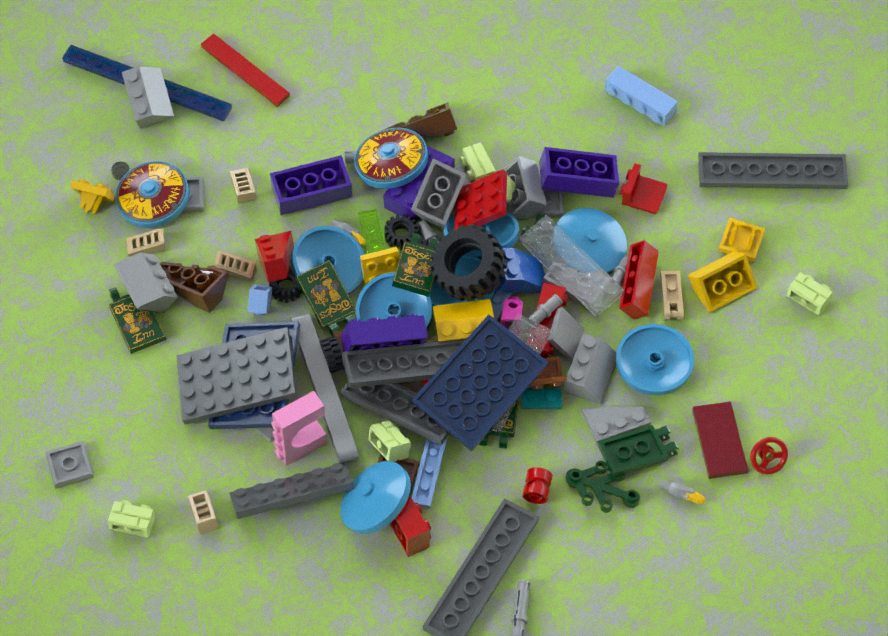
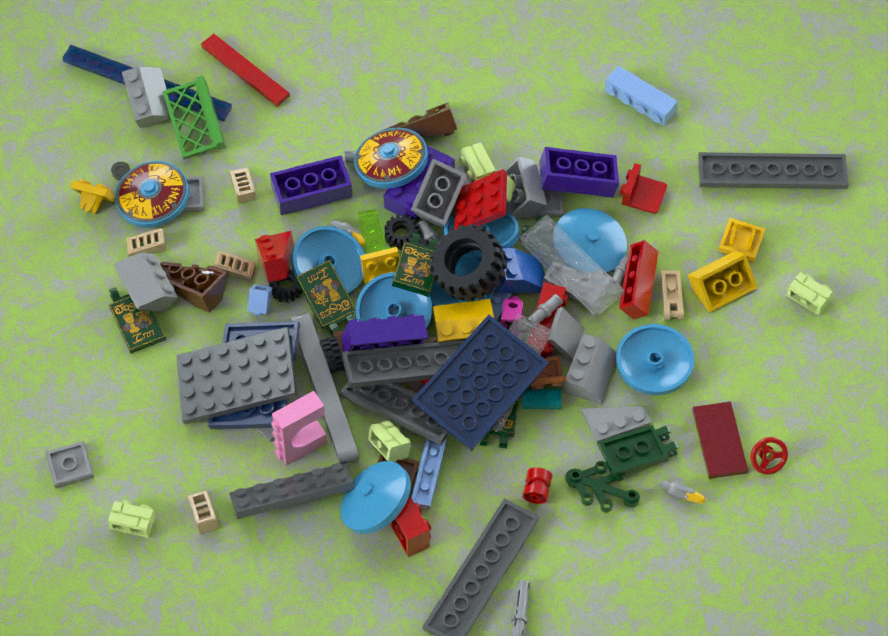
(209, 113): none -> bright green fence

